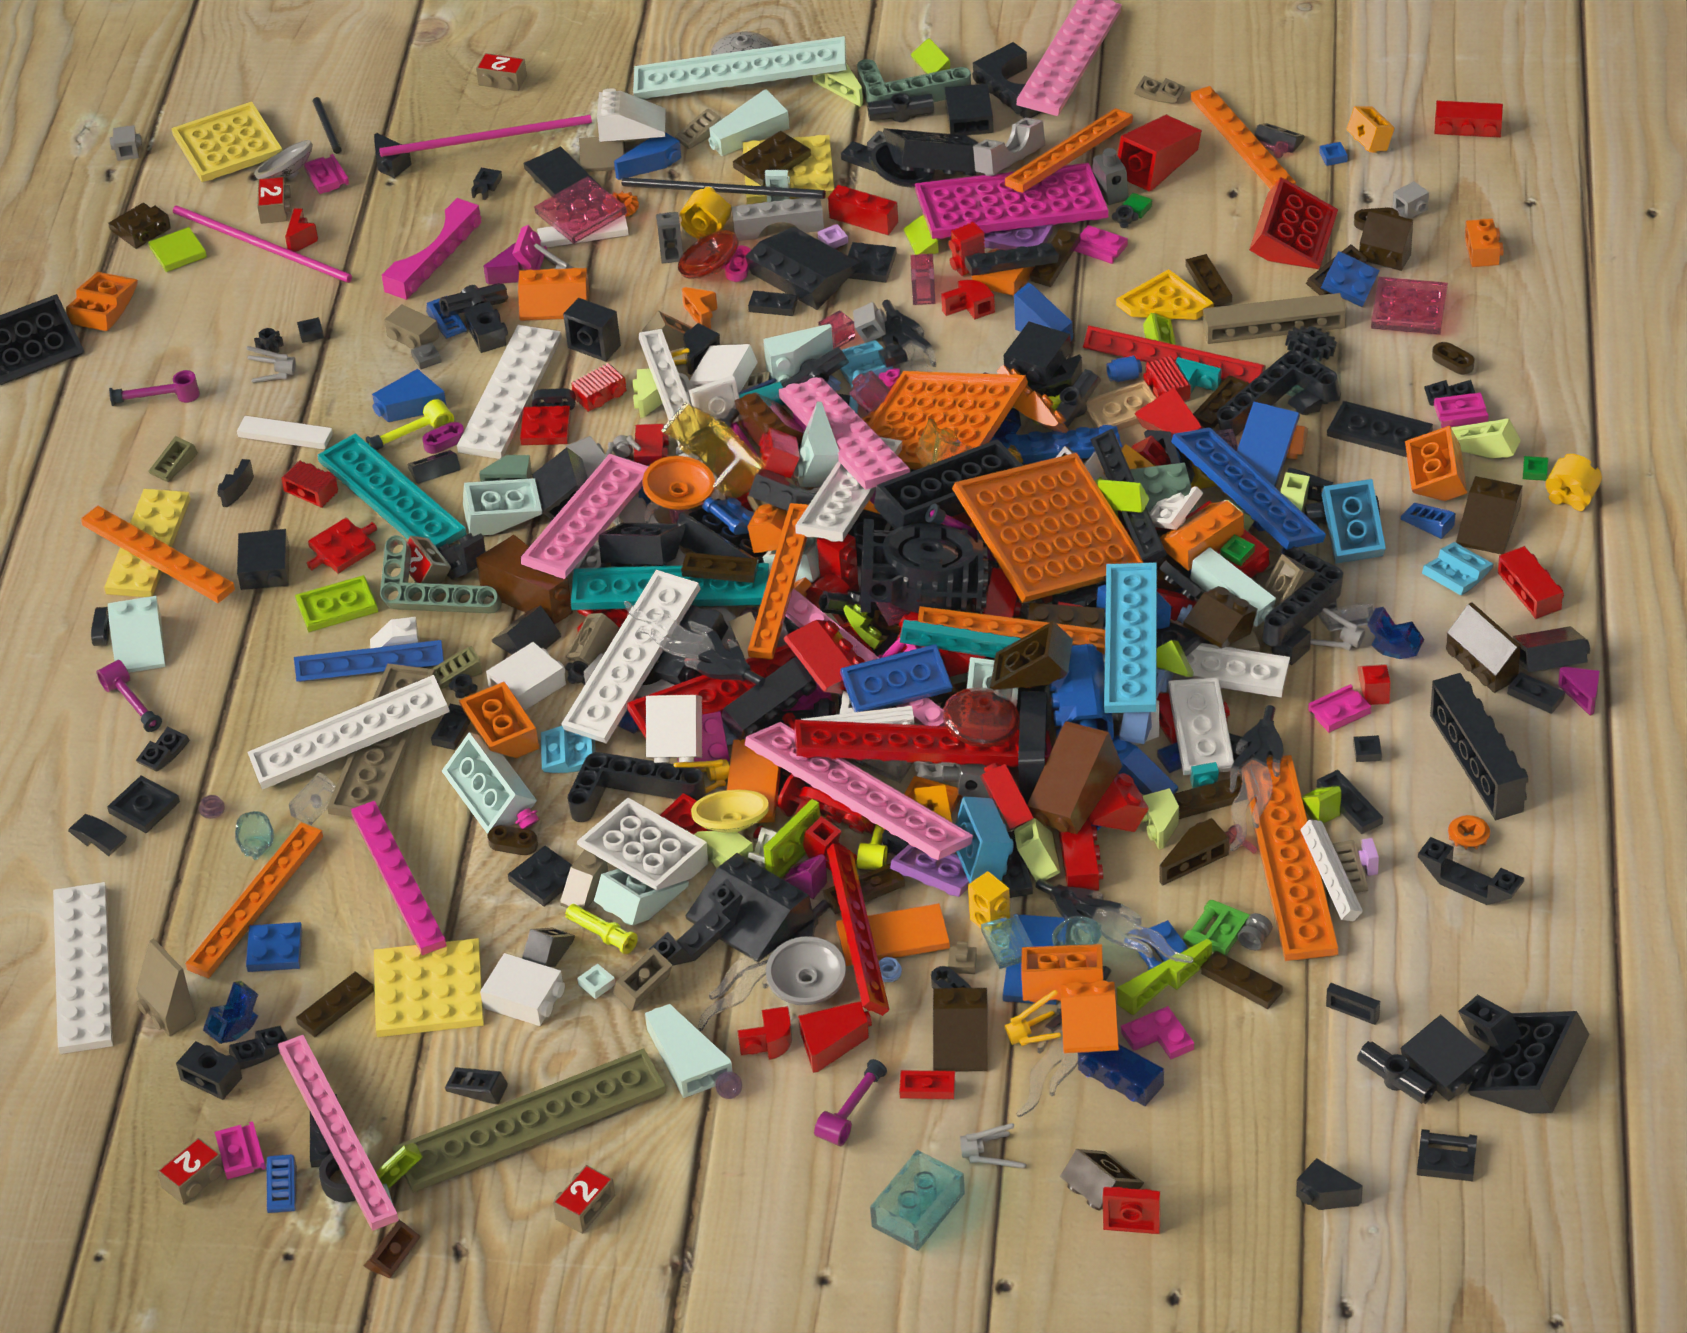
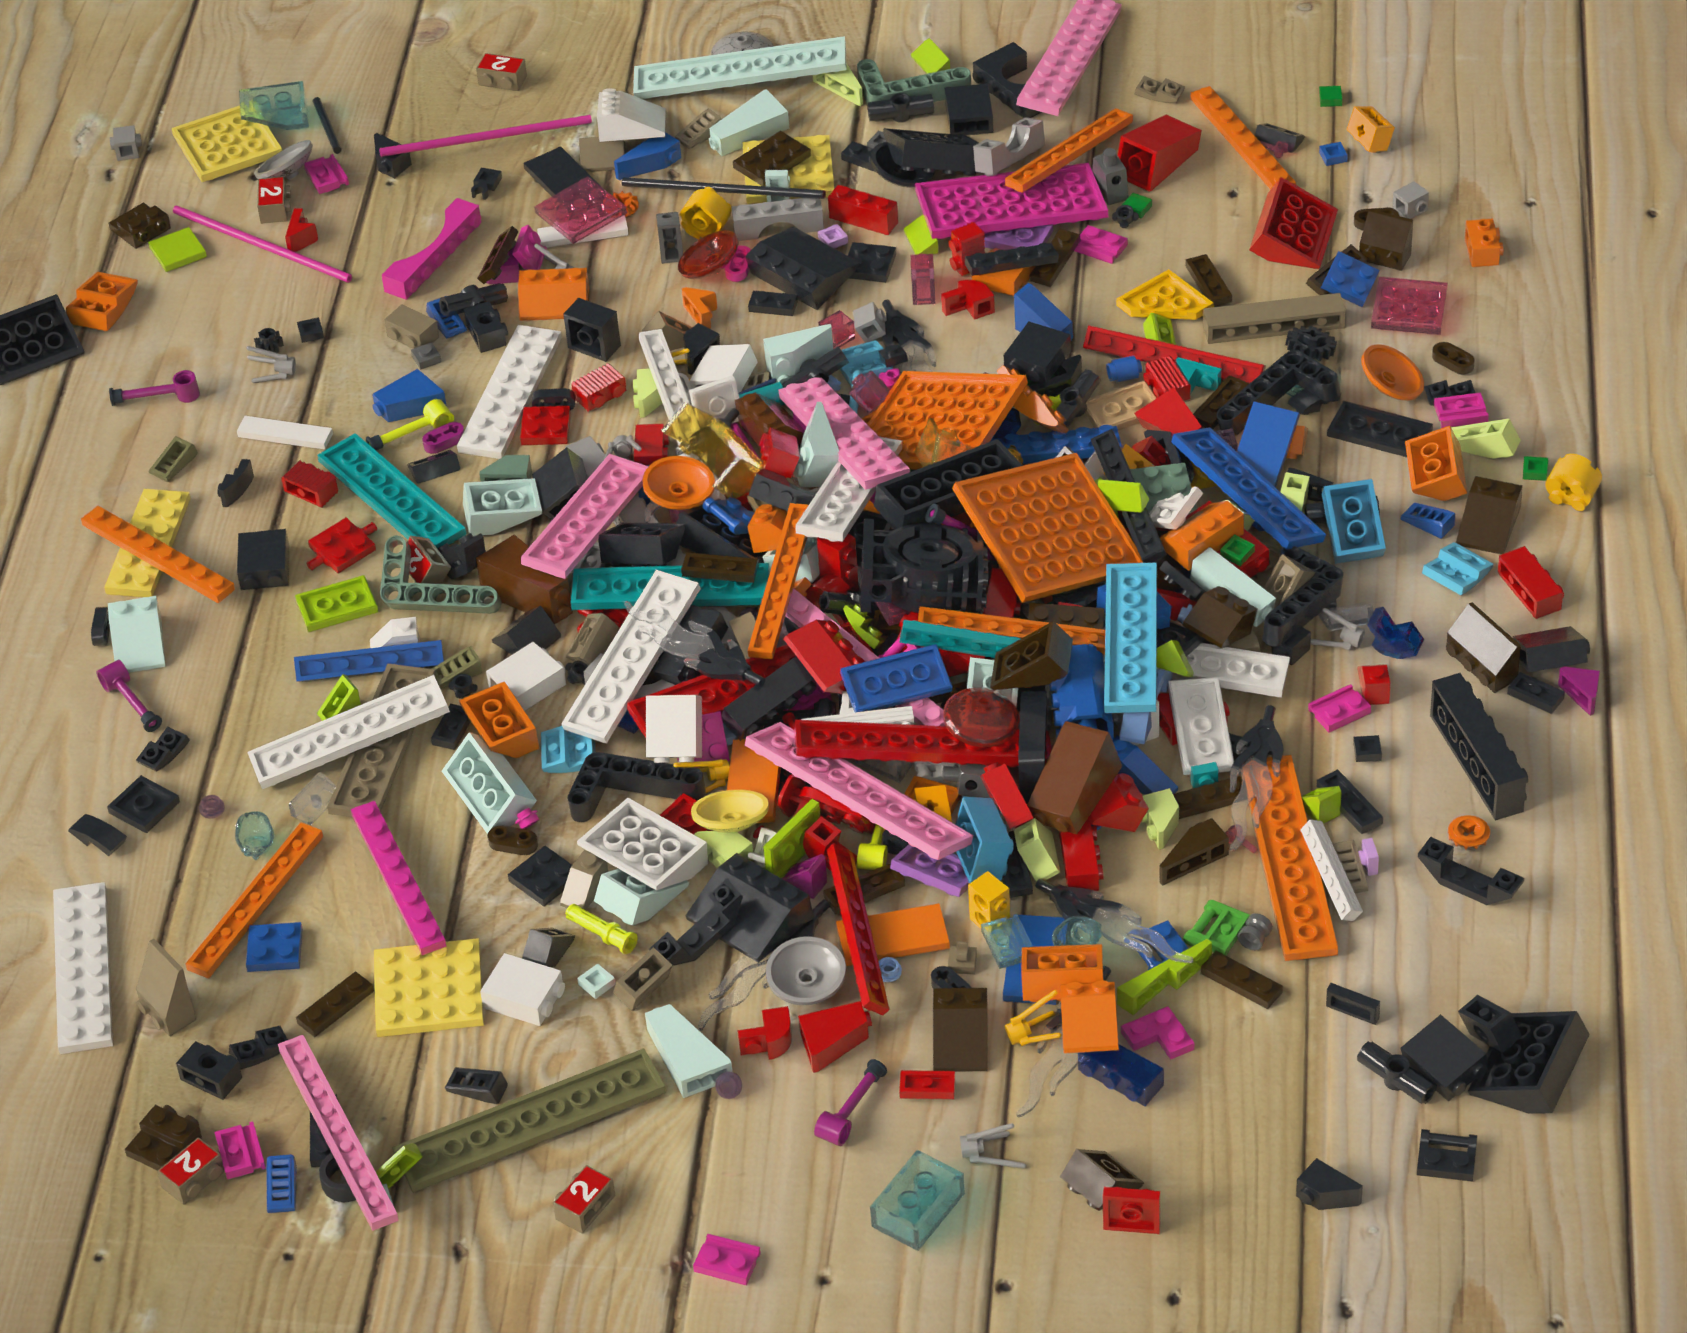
(162, 1136): none -> dark brown plate
(234, 1019): clear blue brick -> none
(276, 105): none -> clear light blue slope
(341, 699): none -> lime slope
(392, 1250): reddish brown slope -> none
(498, 255): none -> dark brown plate
(726, 1259): none -> dark pink plate
(1170, 757): clear blue plate -> none
(1330, 96): none -> green tile
(1392, 372): none -> orange dish
(1468, 118): red brick -> none

